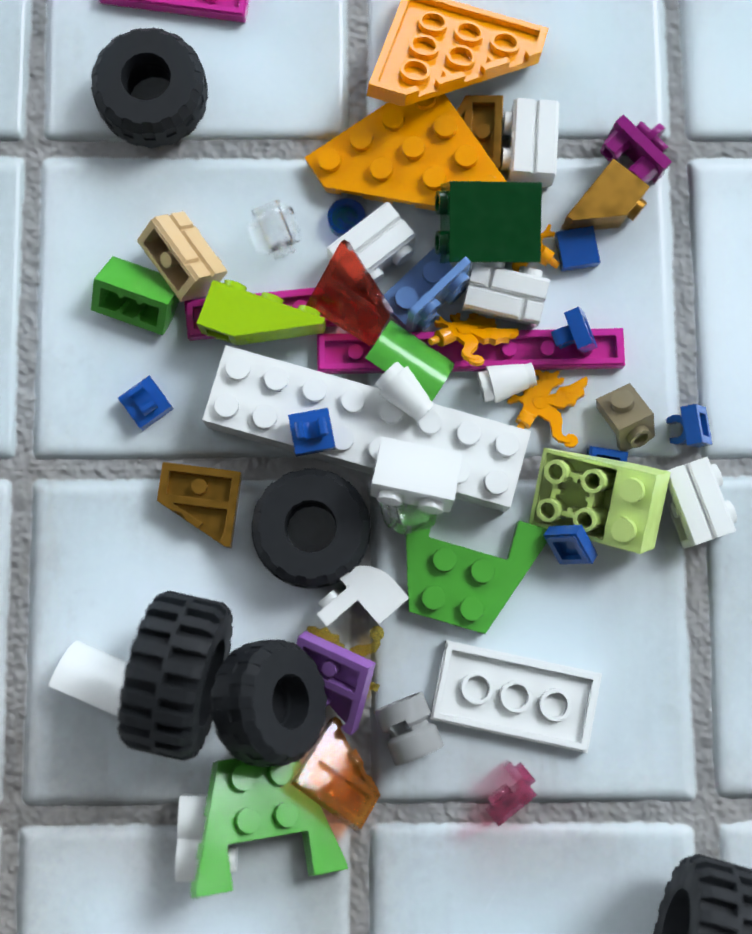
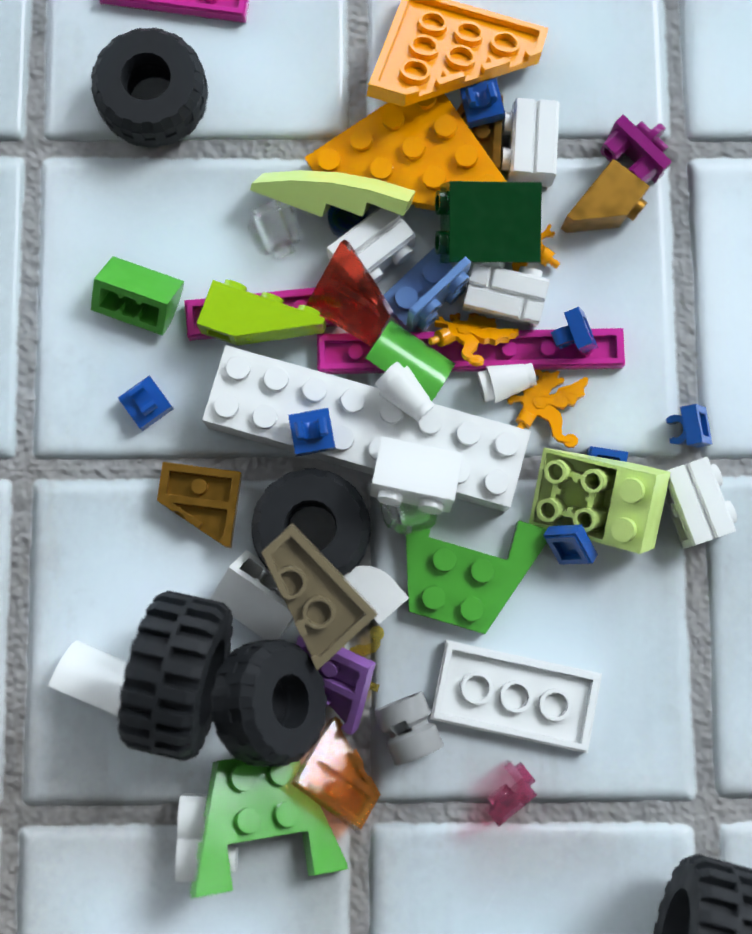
(181, 255): tan brick -> none
(254, 597): none -> white brick
(317, 594): none -> dark tan wing
(319, 190): none -> yellowish green slope
(482, 103): none -> blue tile
(577, 248): blue tile -> none
(627, 417): dark tan bracket -> none

